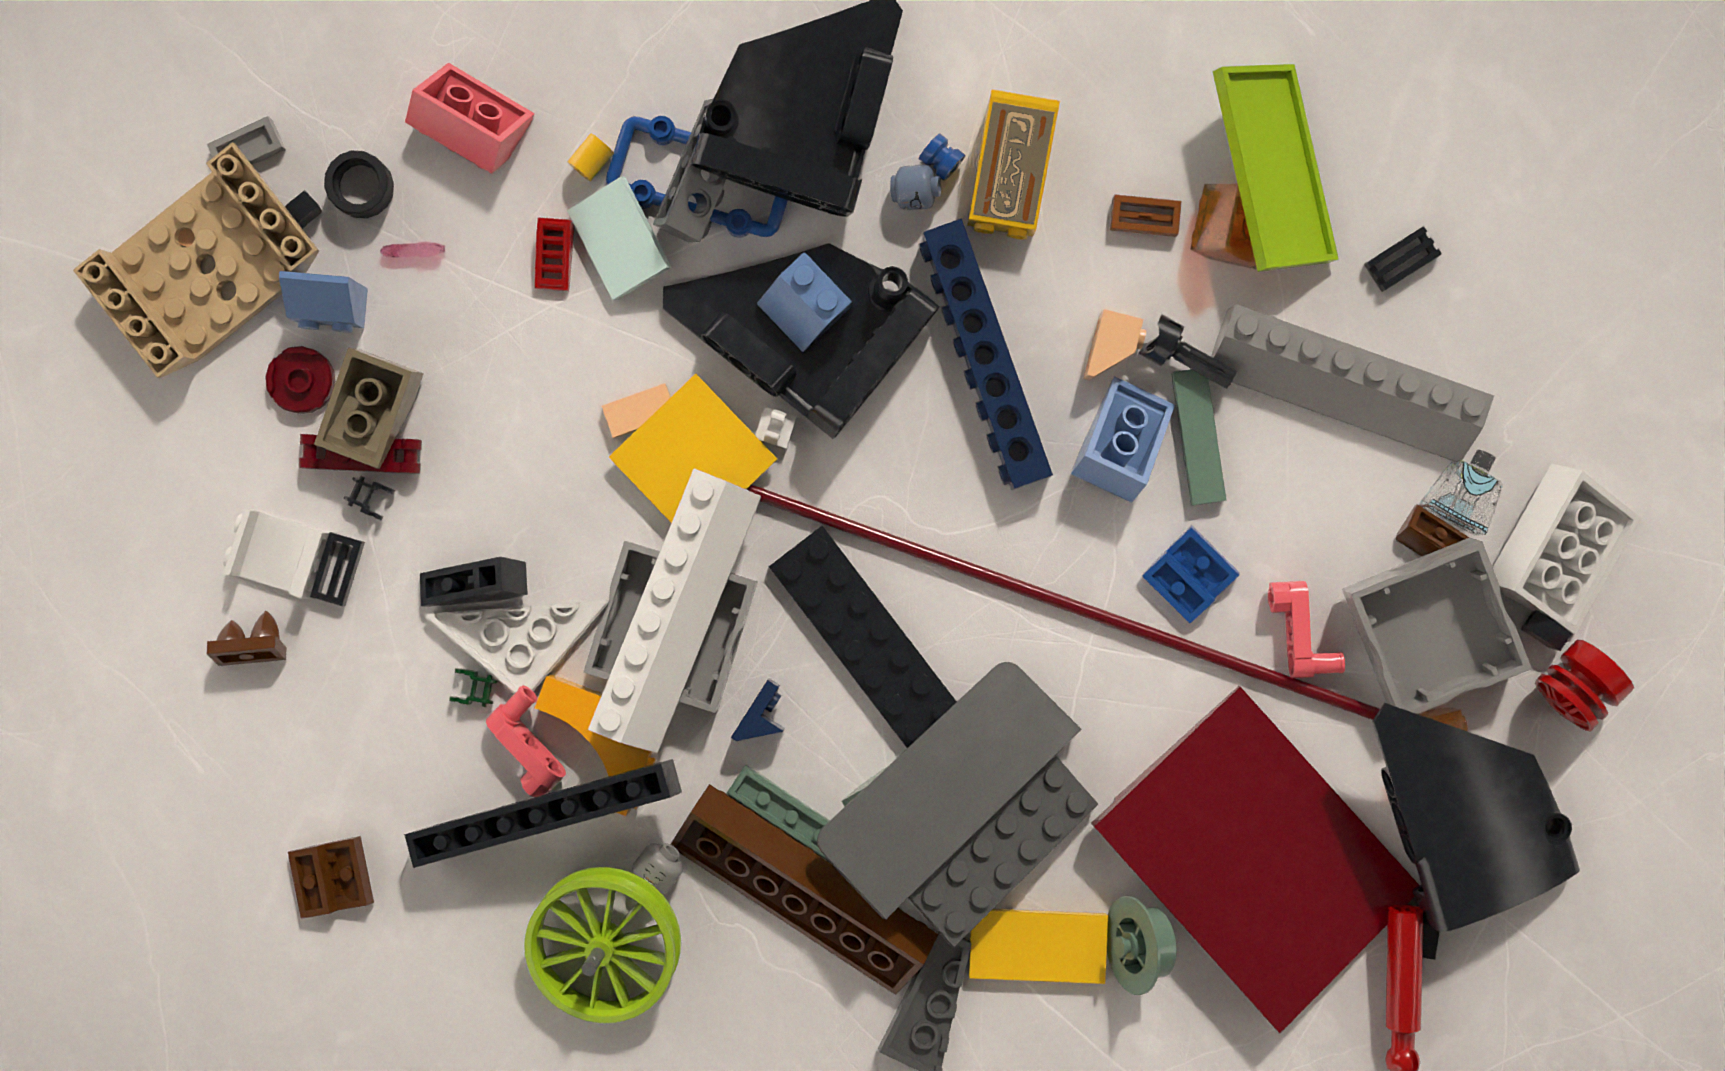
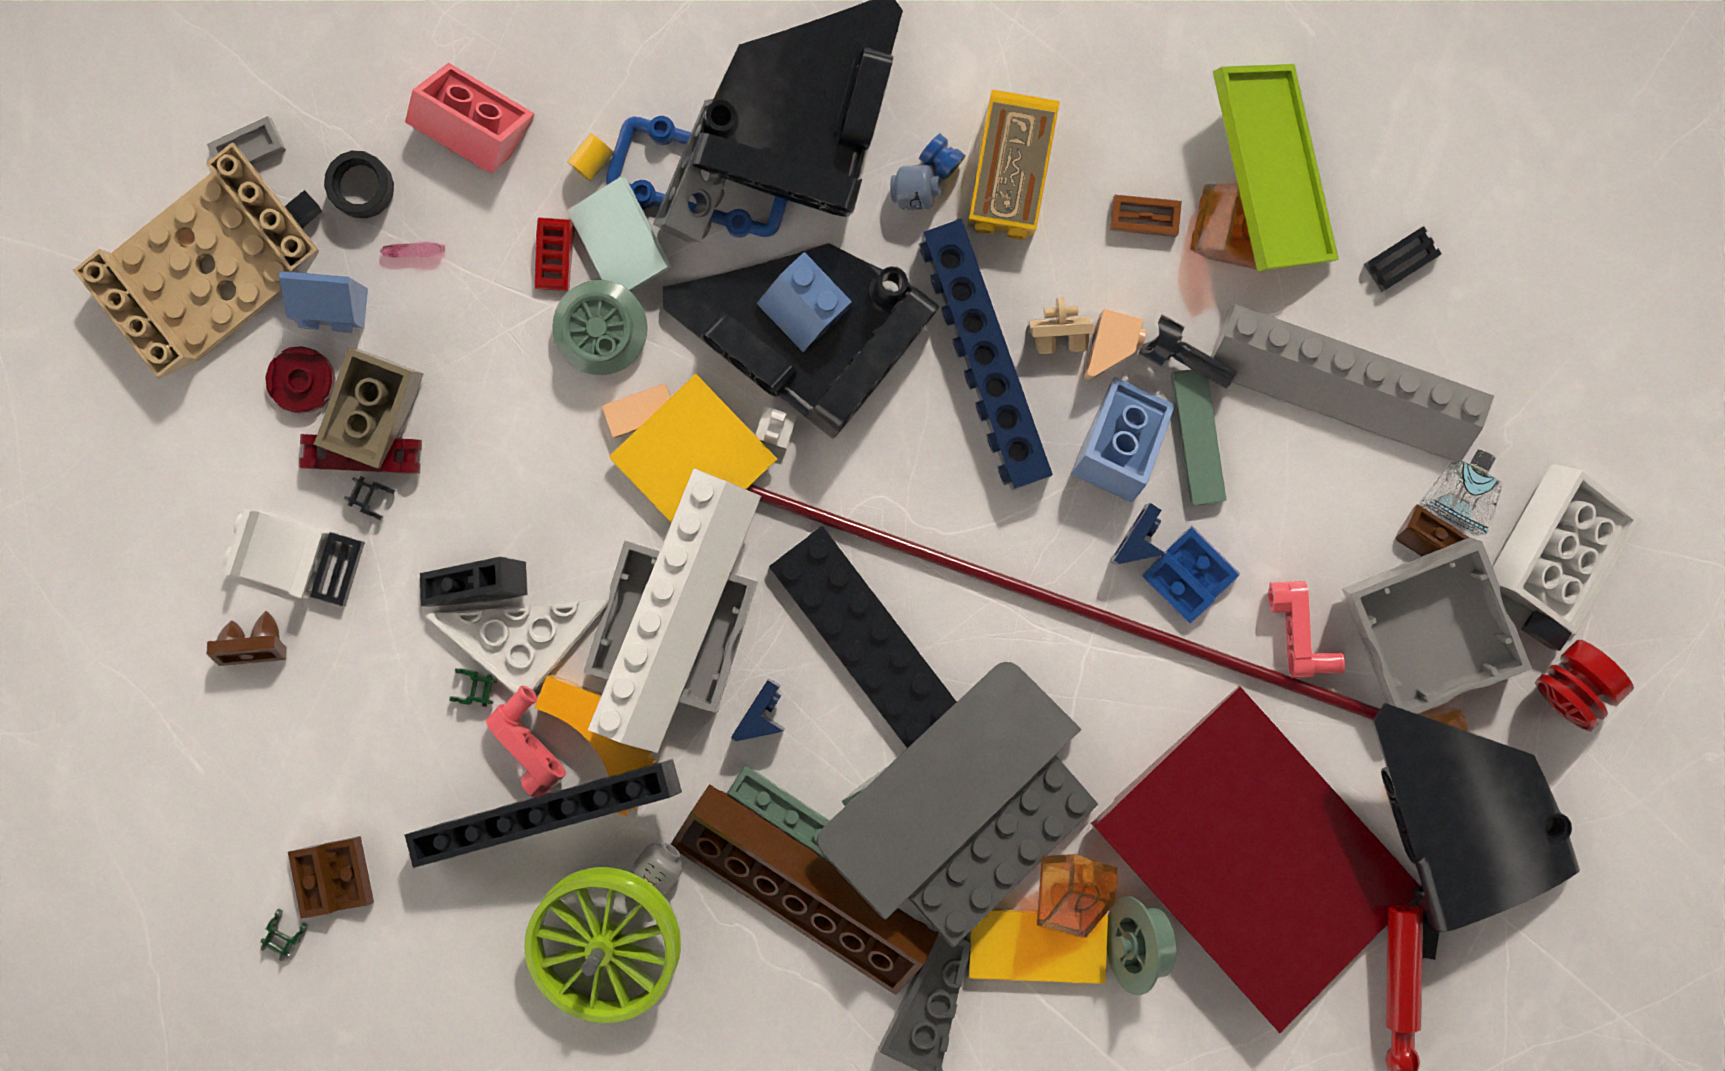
(272, 928): none -> dark green piece
(599, 327): none -> sand green wheel
(1074, 893): none -> clear orange slope
(1076, 328): none -> tan hips
(1134, 545): none -> dark blue slope

